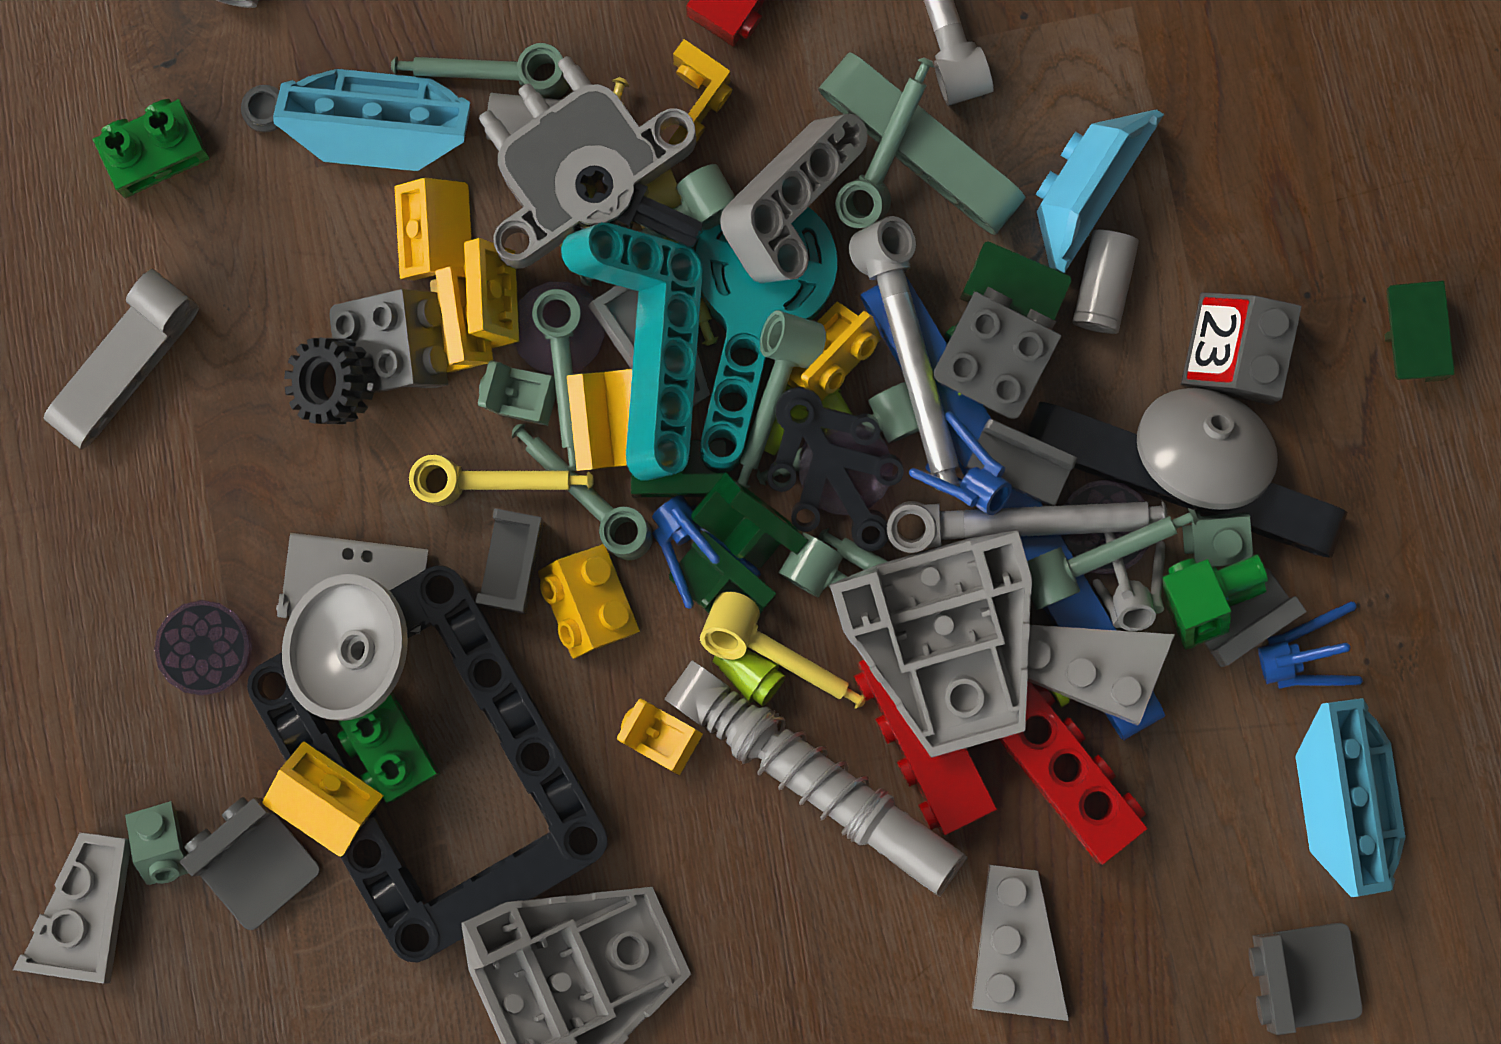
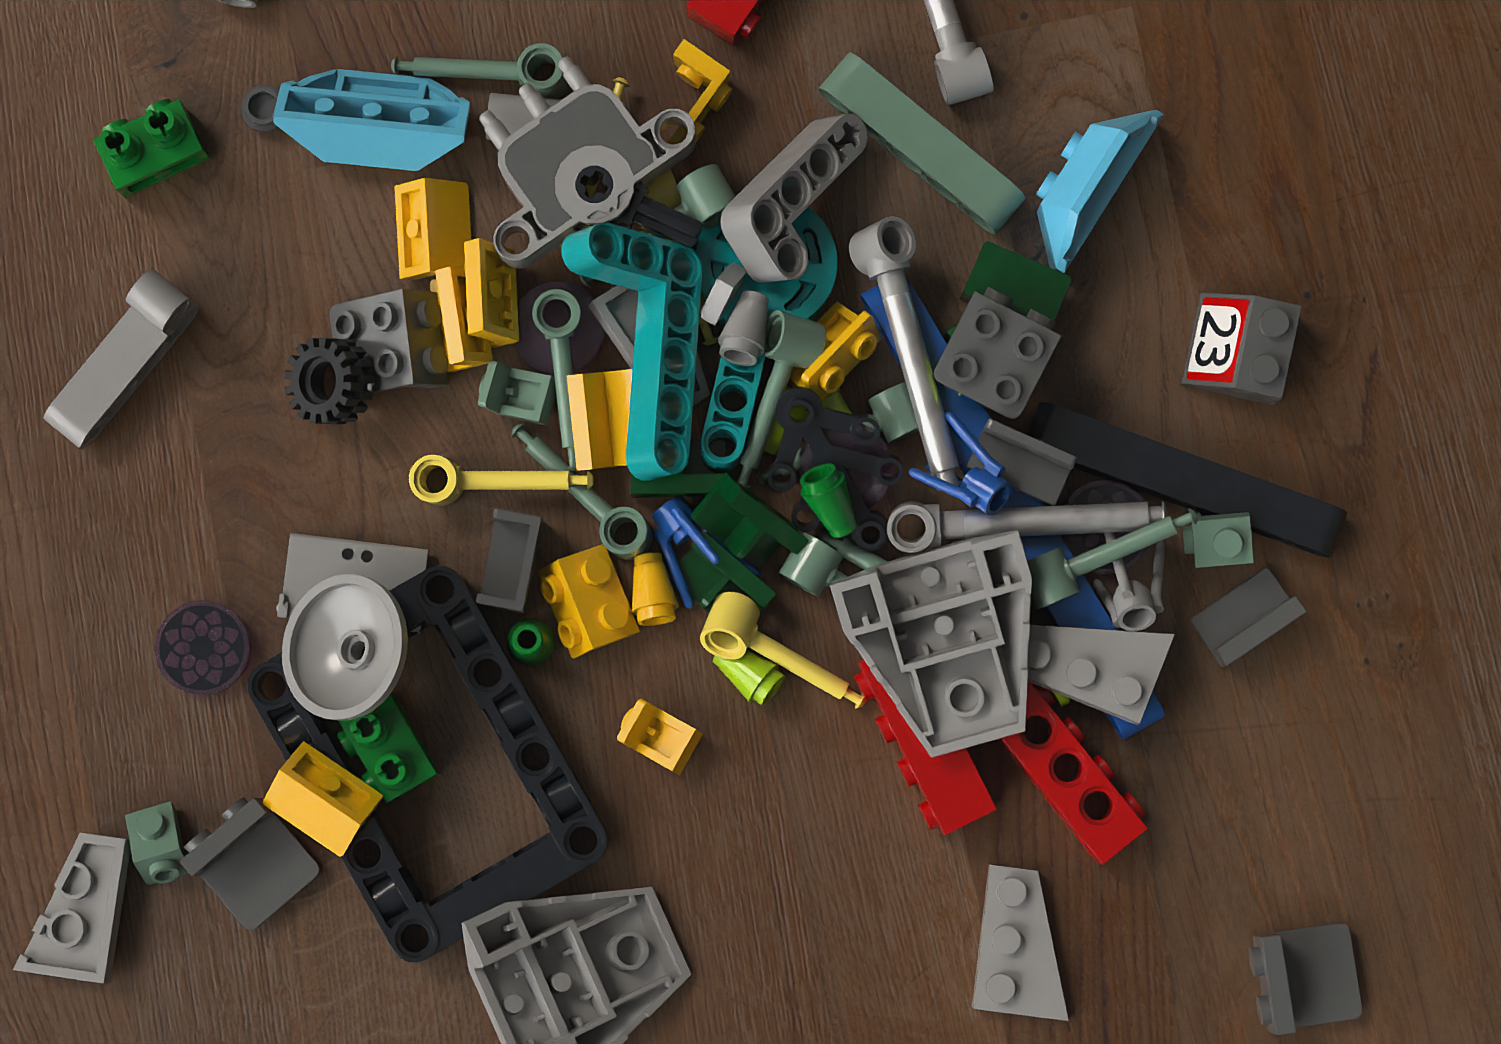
(542, 648): none -> green cone
(652, 591): none -> yellow cone
(723, 293): none -> light grey tile
(745, 330): none -> light grey cone
(829, 499): none -> green cone
(864, 814): light grey piece -> none
(883, 157): sand green piece -> none
(1105, 281): light grey pin -> none
(1202, 596): green brick -> none
(1207, 448): light grey dish -> none
(1282, 661): blue plant -> none
(1351, 797): medium azure wedge -> none
(1420, 331): dark green panel -> none

